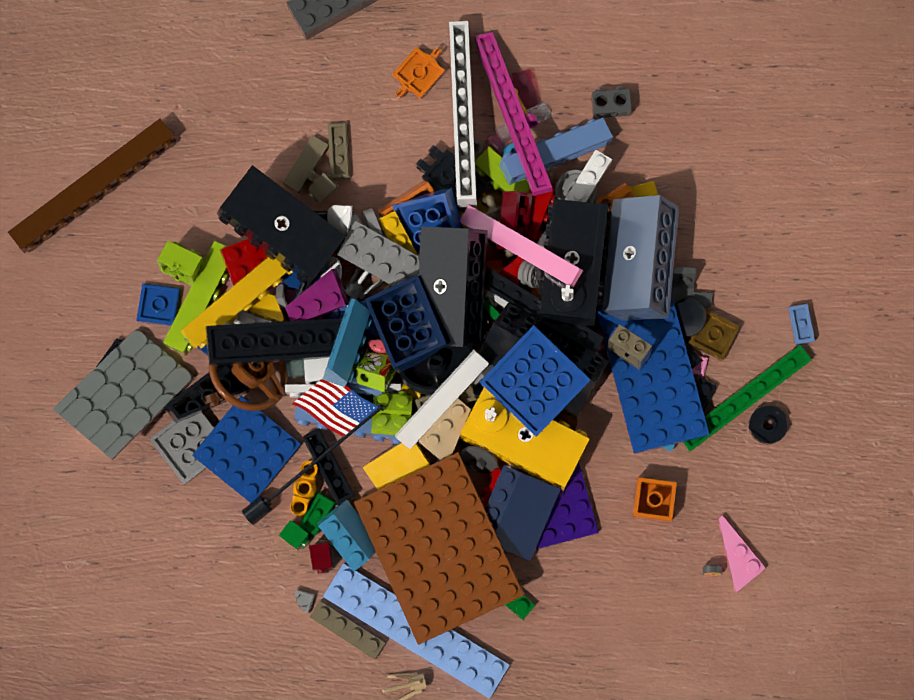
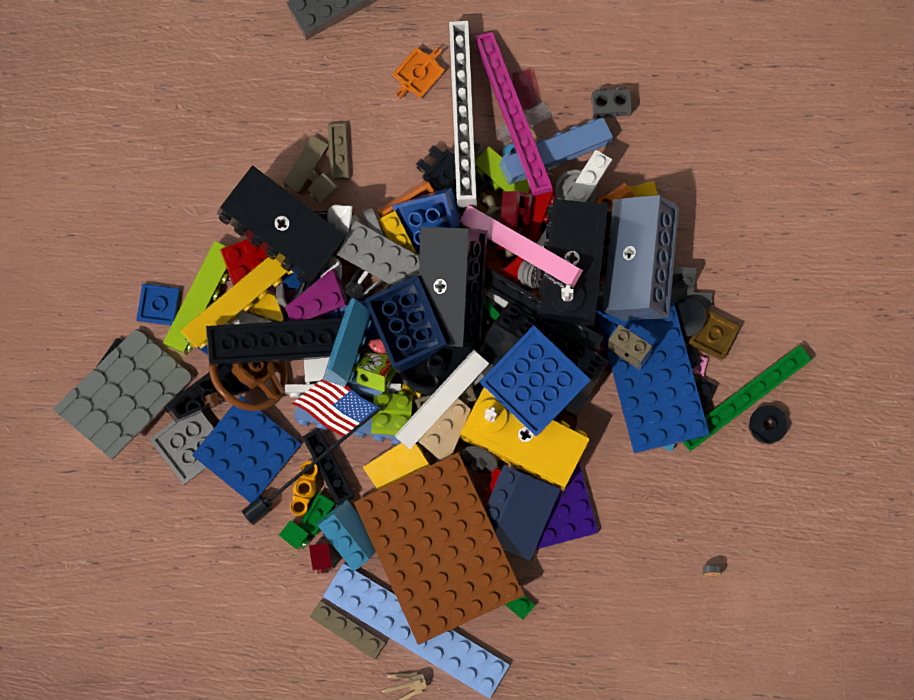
(92, 185): reddish brown brick -> none
(180, 262): lime brick -> none
(295, 368): clear light blue tile -> none
(304, 600): light grey tile -> none
(495, 143): clear pink tile -> none
(530, 117): dark pink hinge -> none
(654, 500): orange brick -> none
(742, 561): bright pink wing -> none
(801, 324): medium blue plate -> none

